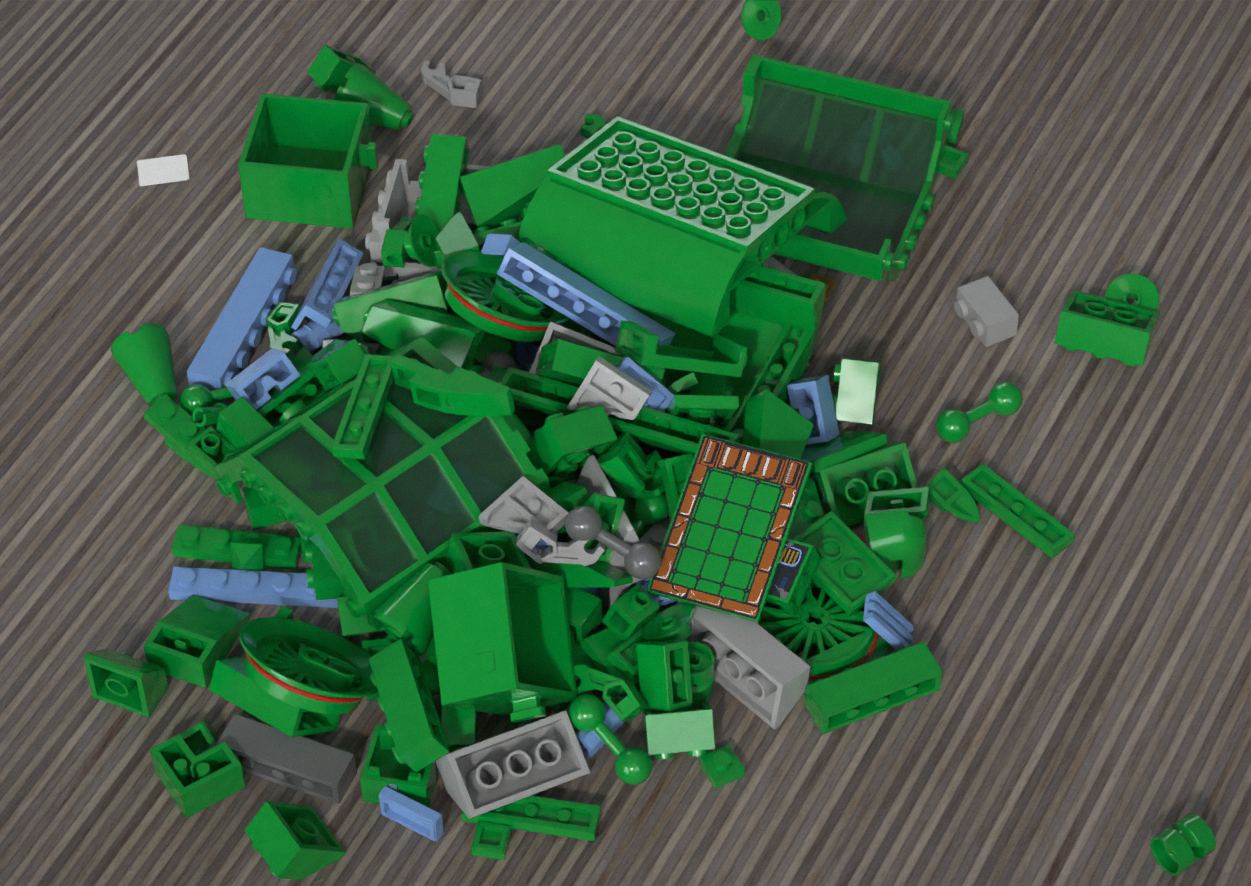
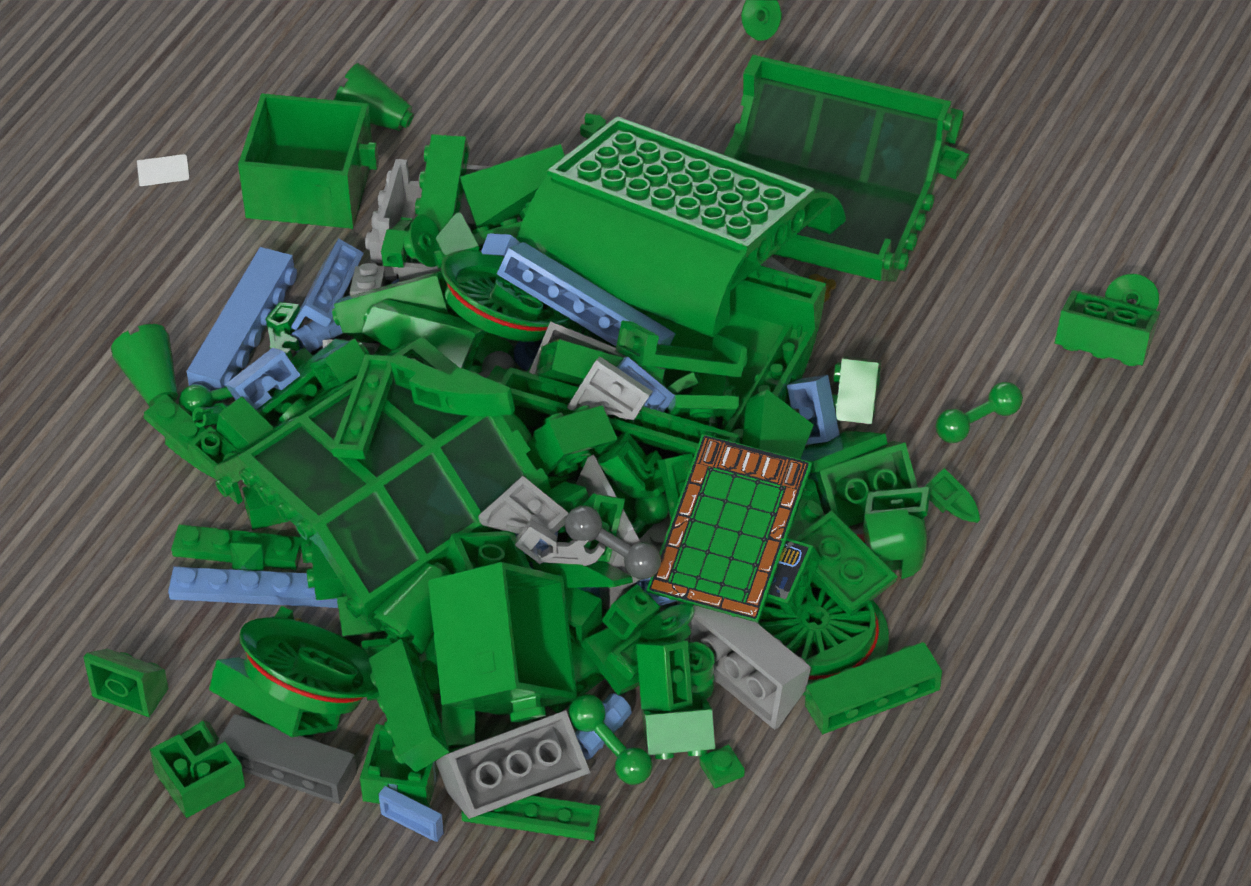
(194, 638): green slope -> none
(293, 840): green slope -> none
(331, 67): green slope -> none
(458, 89): light grey piece -> none
(491, 840): green tile -> none
(595, 680): green piece -> none
(887, 621): medium blue tile -> none
(986, 311): light grey brick -> none
(1018, 511): green plate -> none
(1183, 844): green wheel -> none

